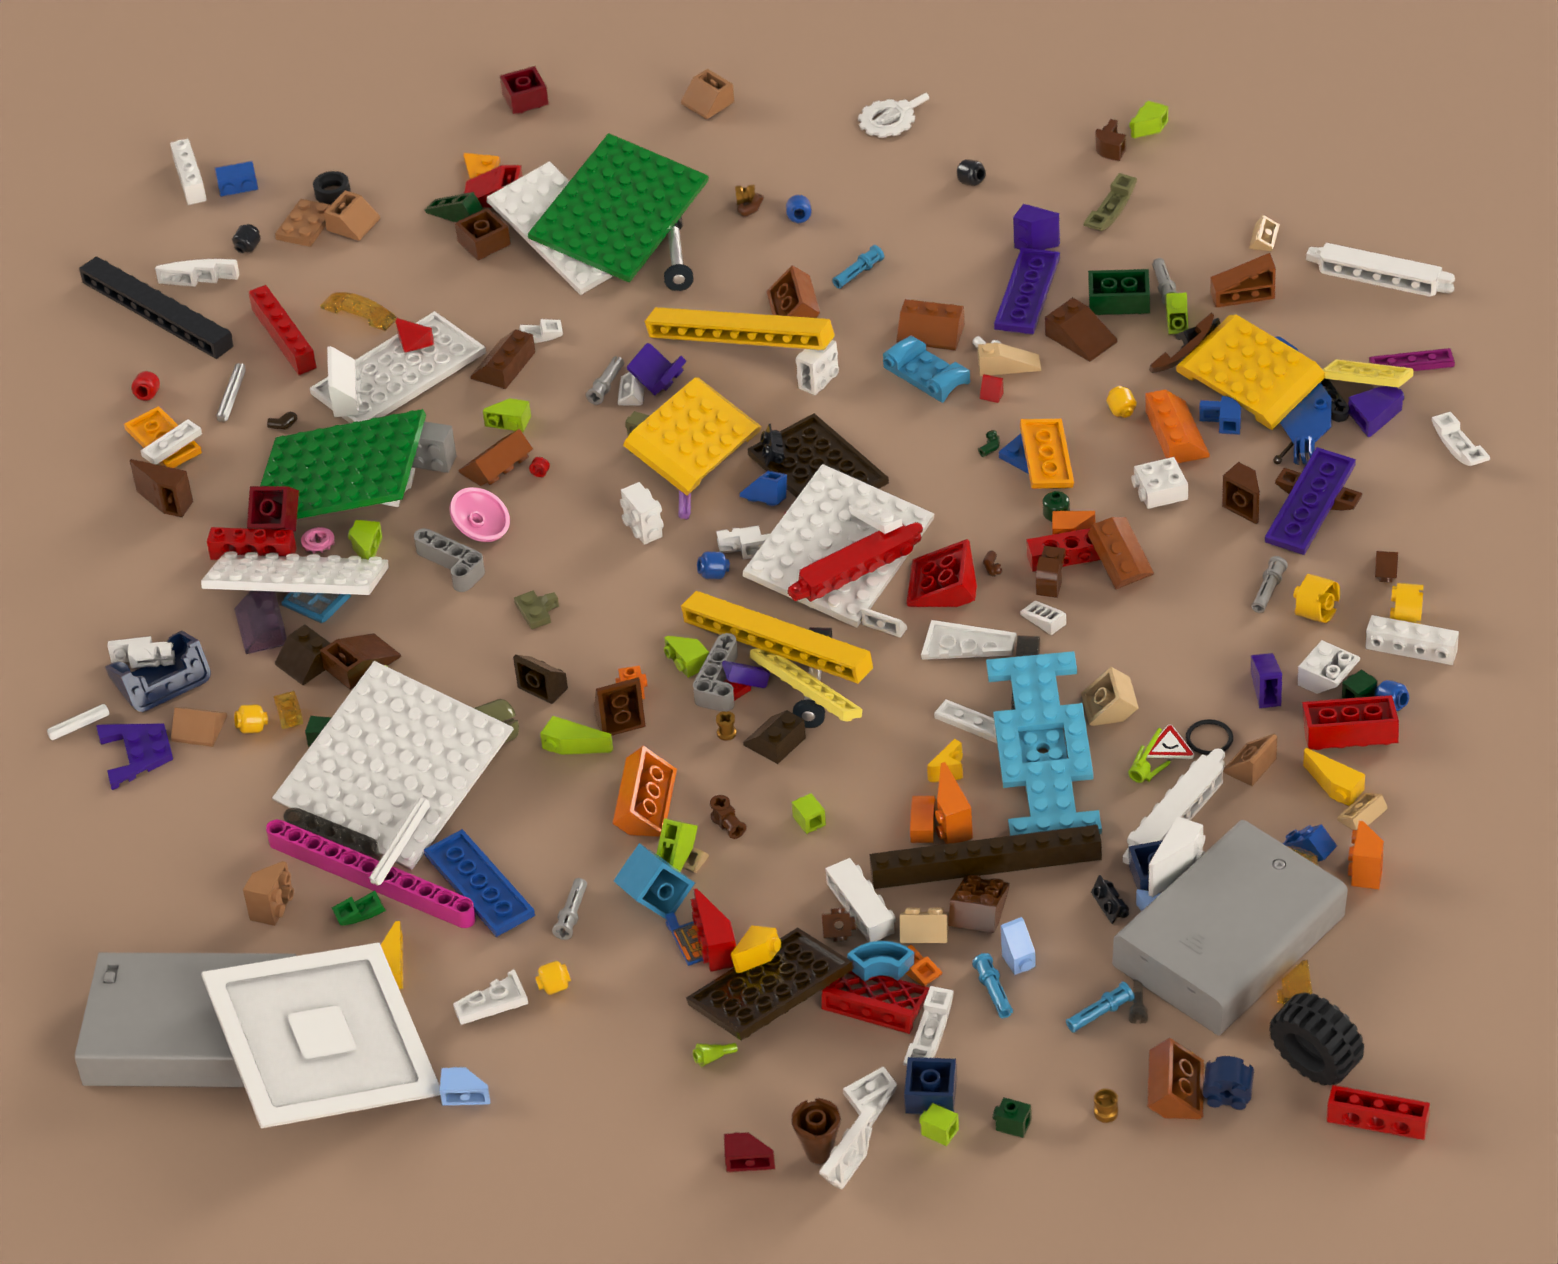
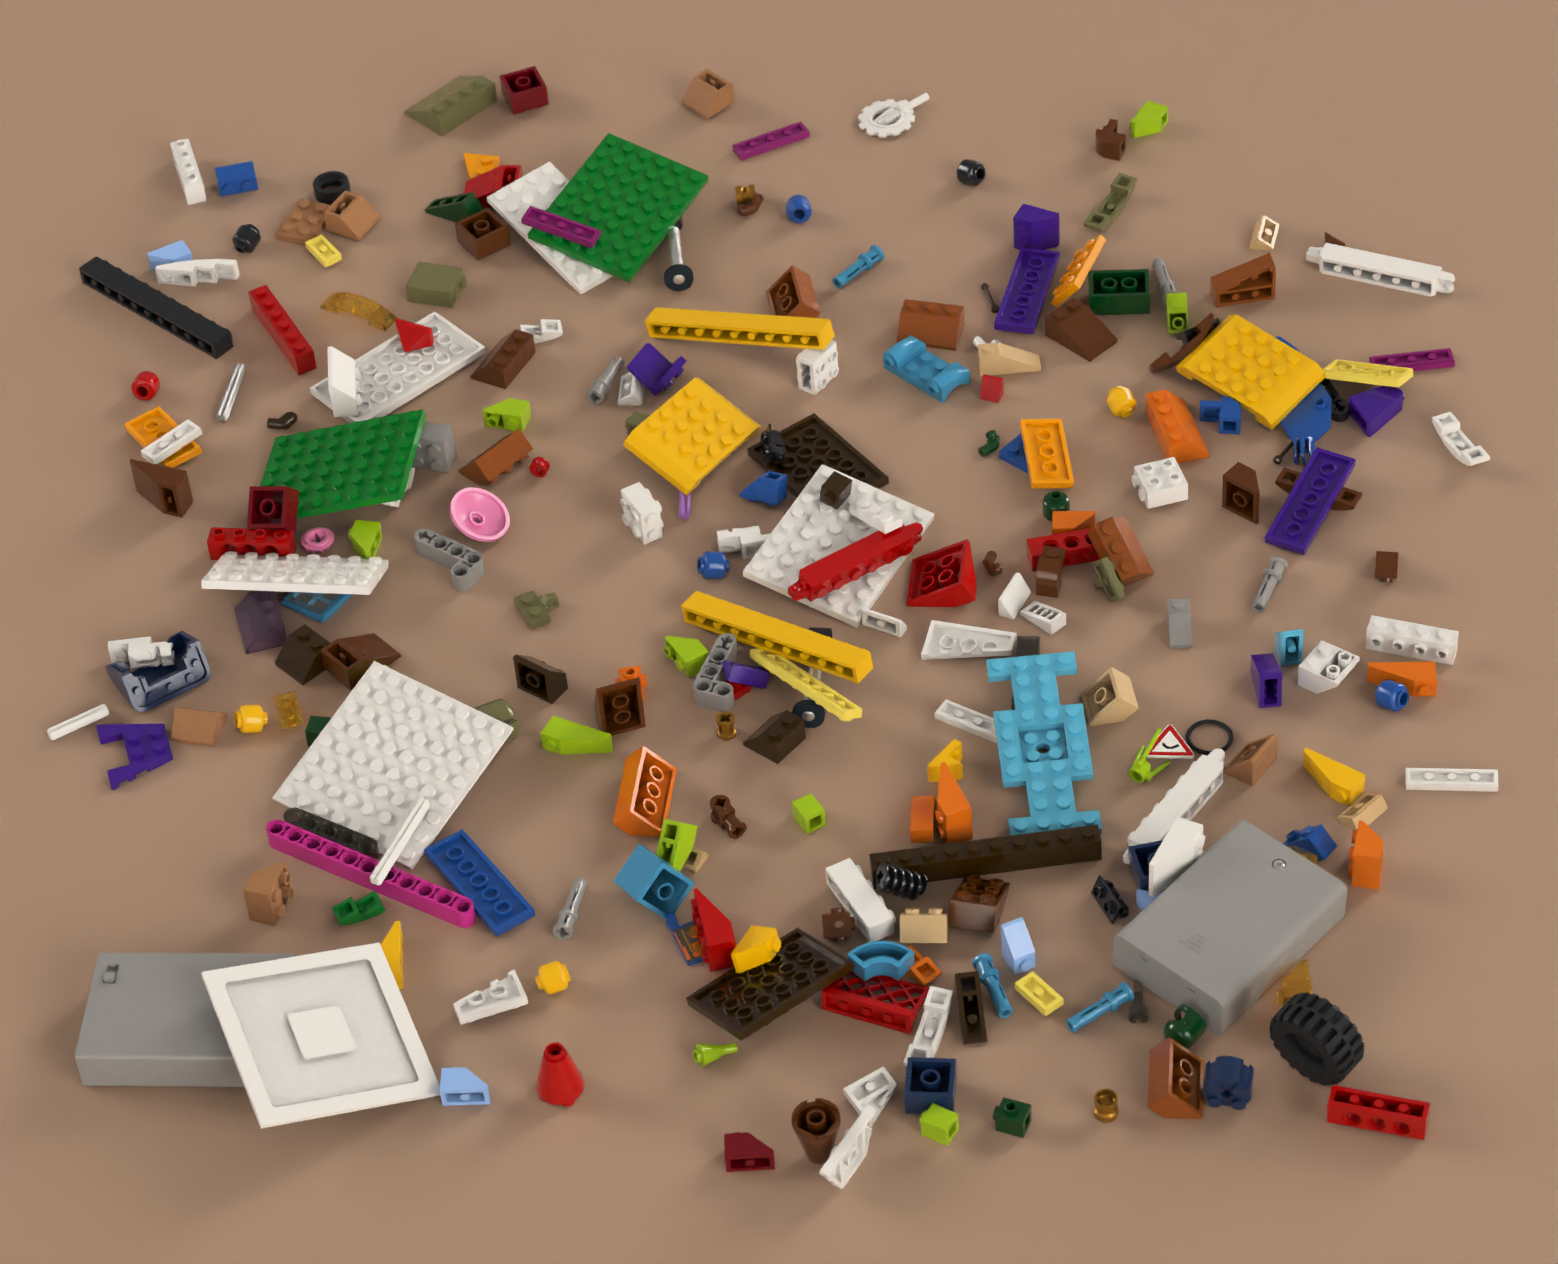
(169, 254): none -> light blue slope
(323, 250): none -> light yellow plate
(435, 284): none -> olive brick
(454, 103): none -> olive slope
(558, 1077): none -> red cone
(561, 227): none -> magenta tile
(770, 140): none -> magenta tile
(835, 490): none -> dark brown brick
(900, 881): none -> black piece
(970, 1007): none -> dark brown slope
(994, 308): none -> dark brown hinge
(1013, 597): none -> white slope
(1039, 993): none -> light yellow plate
(1077, 270): none -> light orange plate
(1108, 579): none -> olive hinge
(1179, 623): none -> light grey slope
(1186, 1029): none -> dark green helmet
(1289, 647): none -> medium azure slope
(1316, 598): yellow brick -> none
(1332, 240): none -> reddish brown slope
(1350, 722): red slope -> none
(1359, 685): dark green brick -> none
(1407, 602): yellow brick -> none
(1417, 676): none -> orange slope
(1451, 779): none -> white tile

